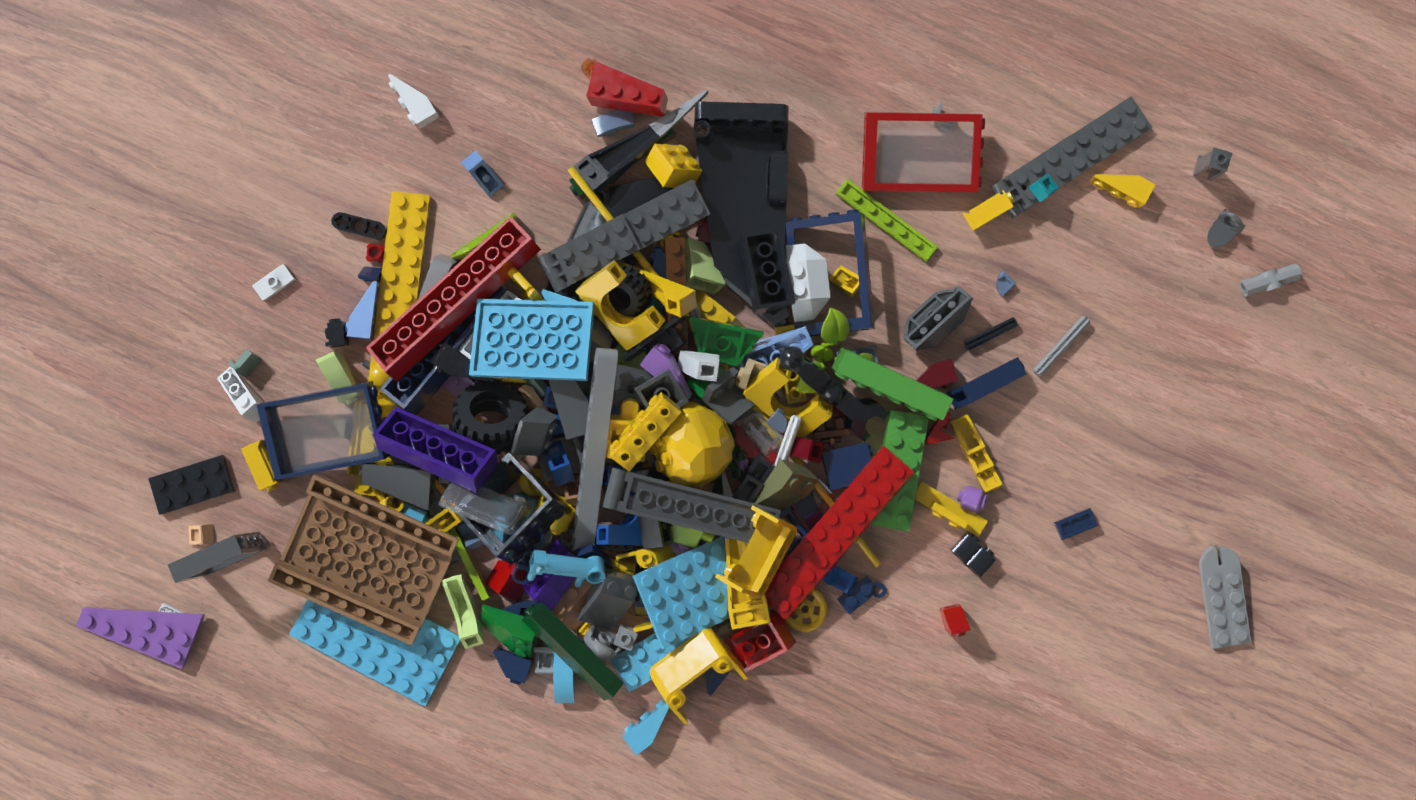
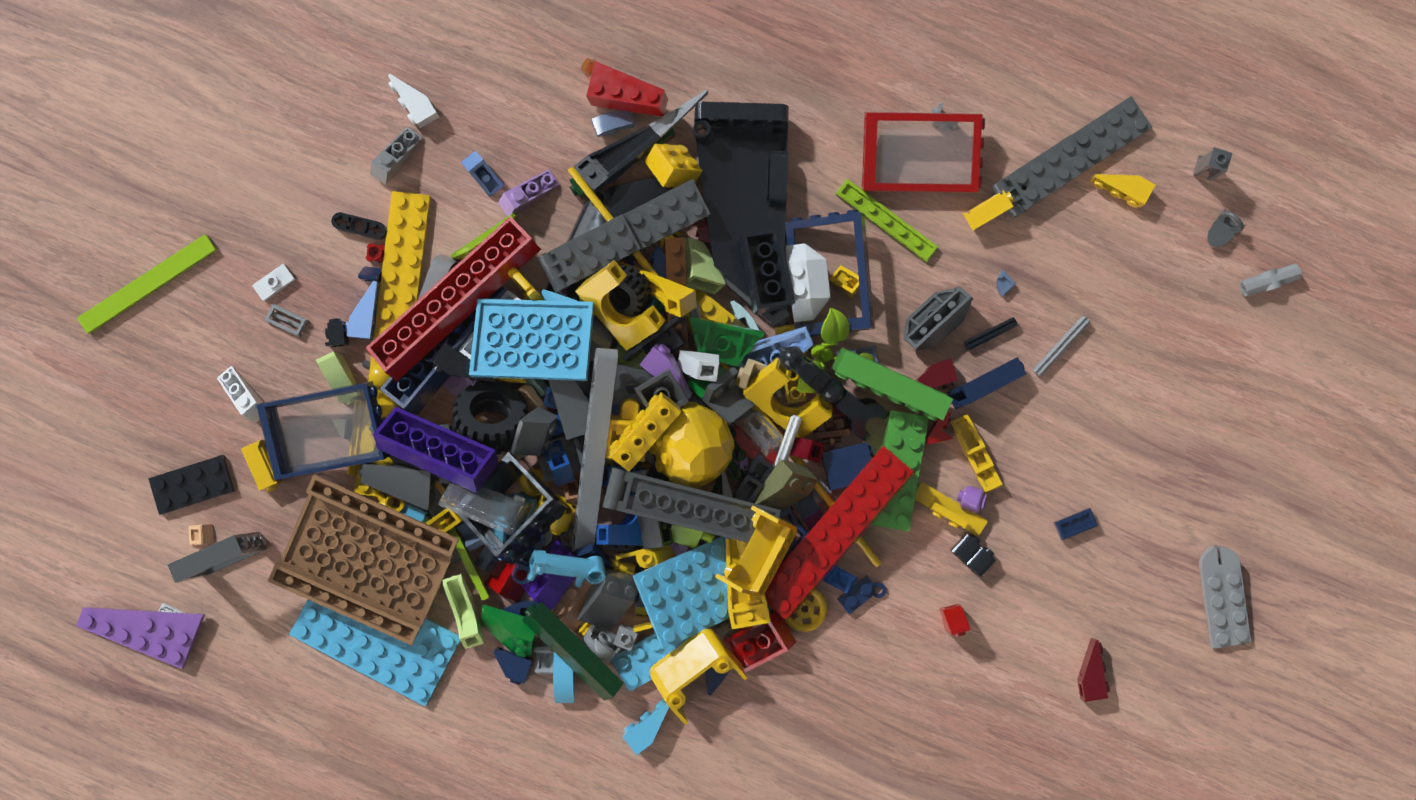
(147, 284): none -> lime tile
(245, 363): sand green tile -> none
(300, 326): none -> light grey tile
(394, 156): none -> light grey slope
(490, 563): none -> black brick
(527, 193): none -> lavender slope
(740, 313): none -> light aqua slope
(778, 420): sand blue tile -> none
(1043, 187): teal slope -> none
(1091, 675): none -> dark red slope

